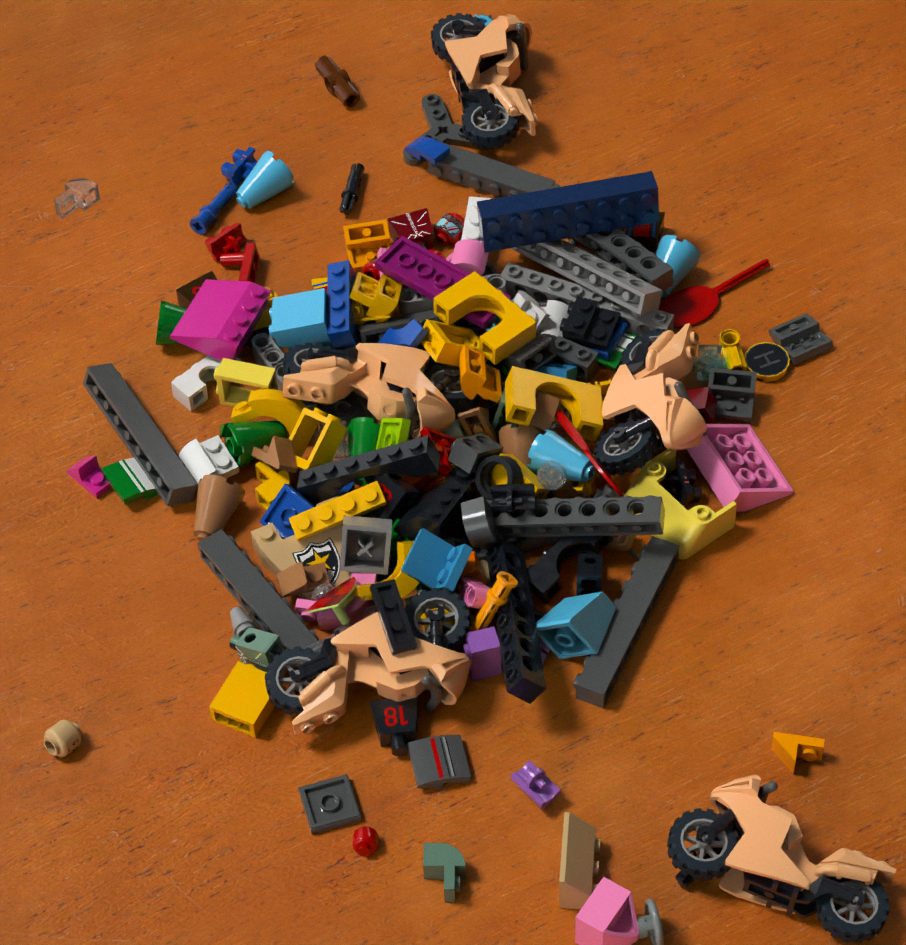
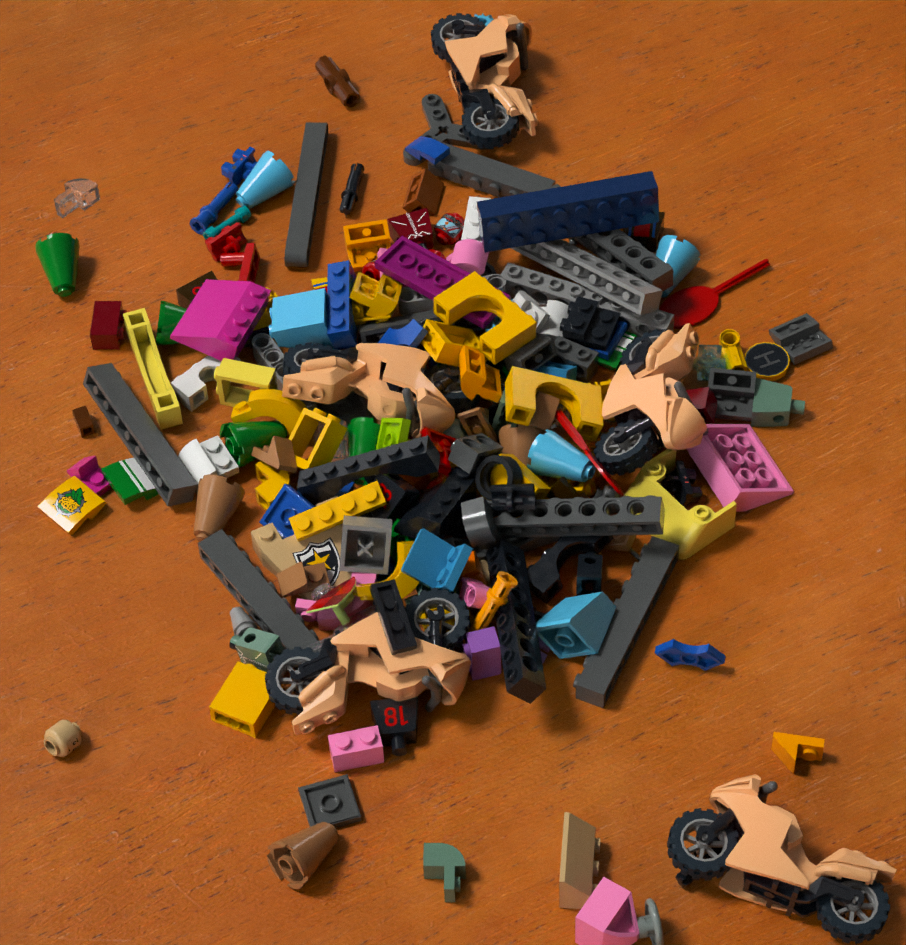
(60, 261): none -> green cone
(72, 504): none -> yellow slope
(83, 421): none -> reddish brown piece
(107, 325): none -> dark red brick
(152, 370): none -> light yellow arch
(241, 215): none -> teal bar
(302, 853): none -> medium nougat cone
(306, 195): none -> dark grey beam
(356, 748): none -> bright pink brick
(365, 841): red piece -> none
(424, 192): none -> dark orange panel
(439, 761): dark grey slope -> none
(536, 784): medium lavender hips -> none
(551, 475): clear hat -> none
(682, 654): none -> blue tile
(773, 404): none -> sand green torso

